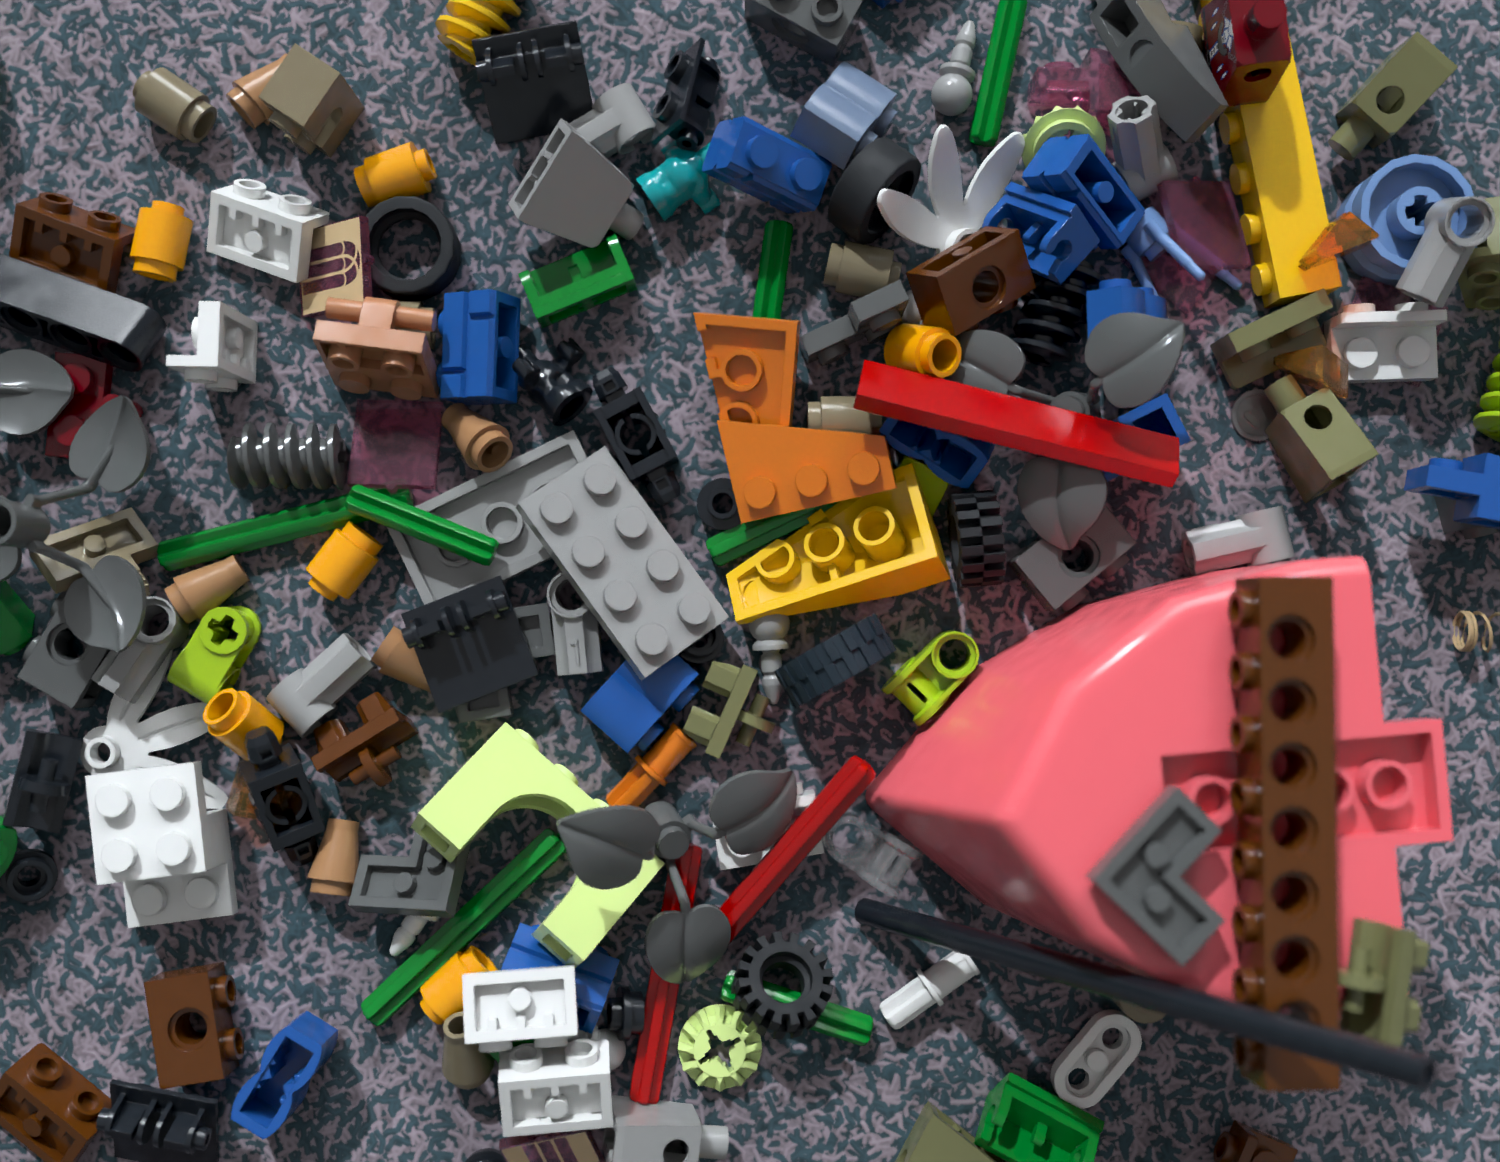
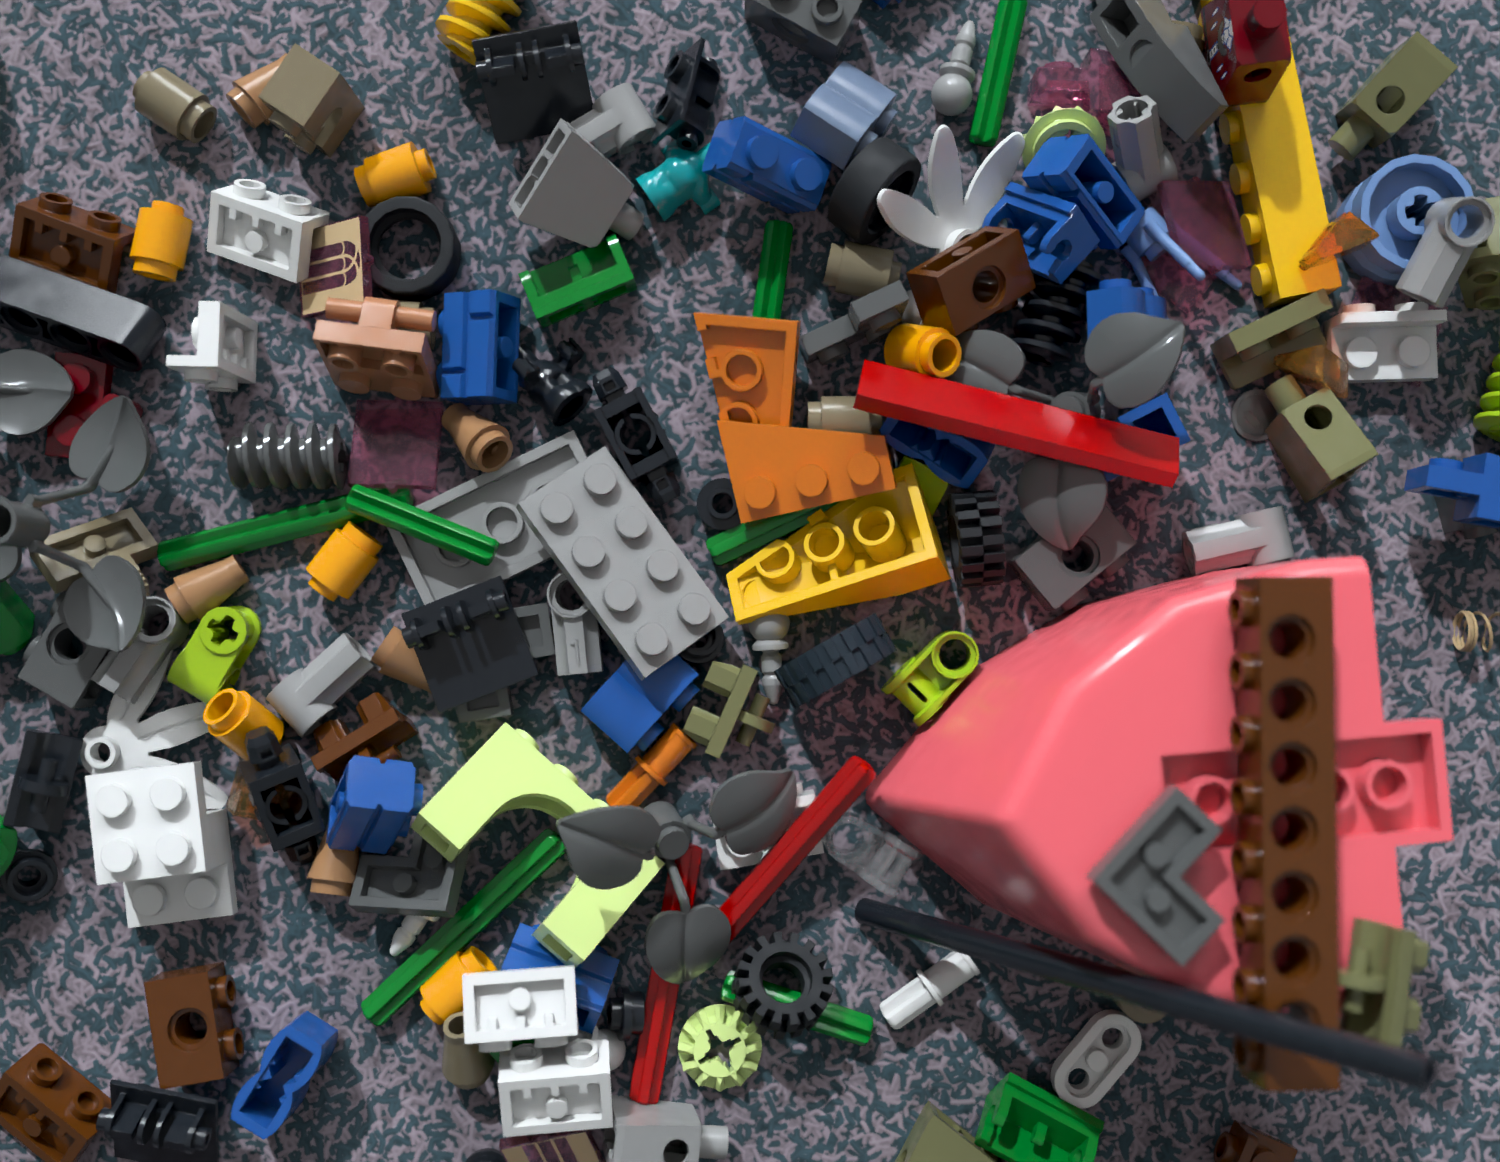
(373, 805): none -> blue brick

